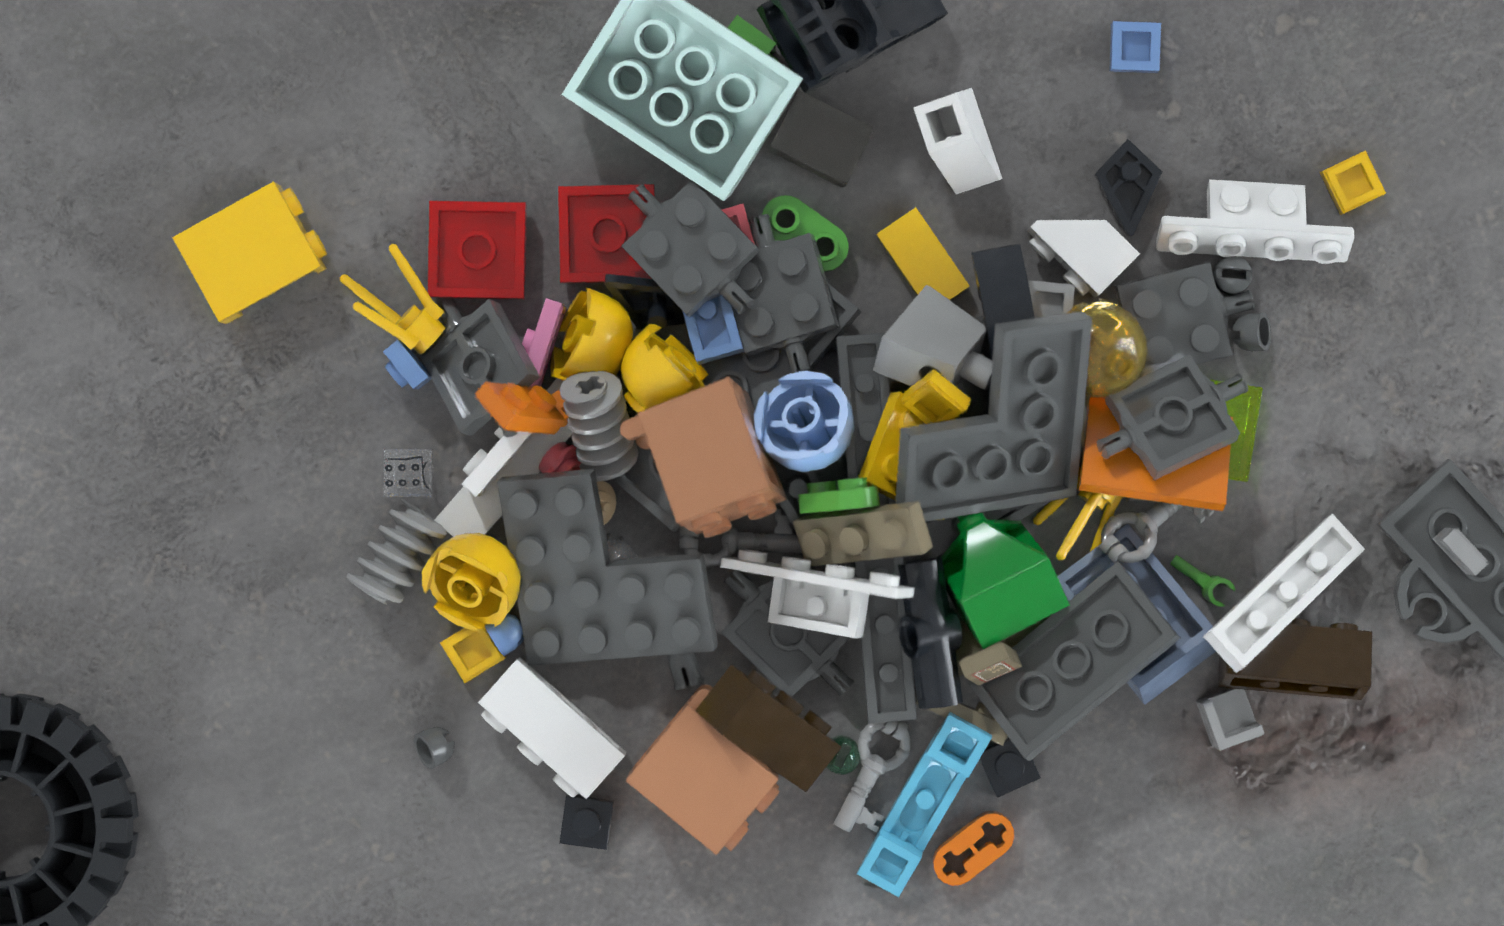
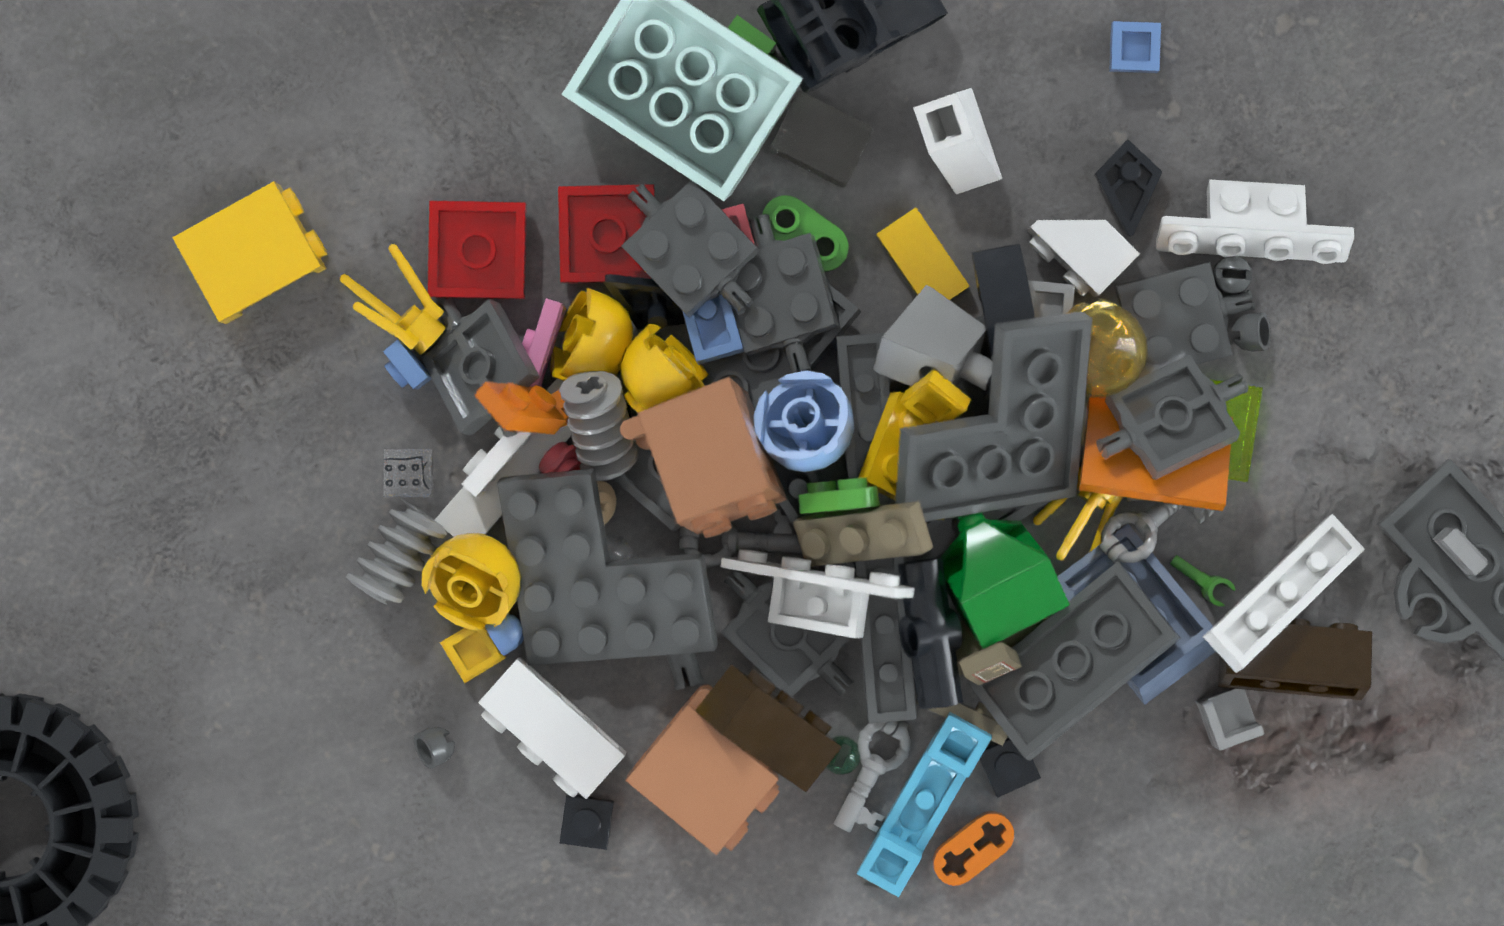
(1352, 182): yellow tile -> none

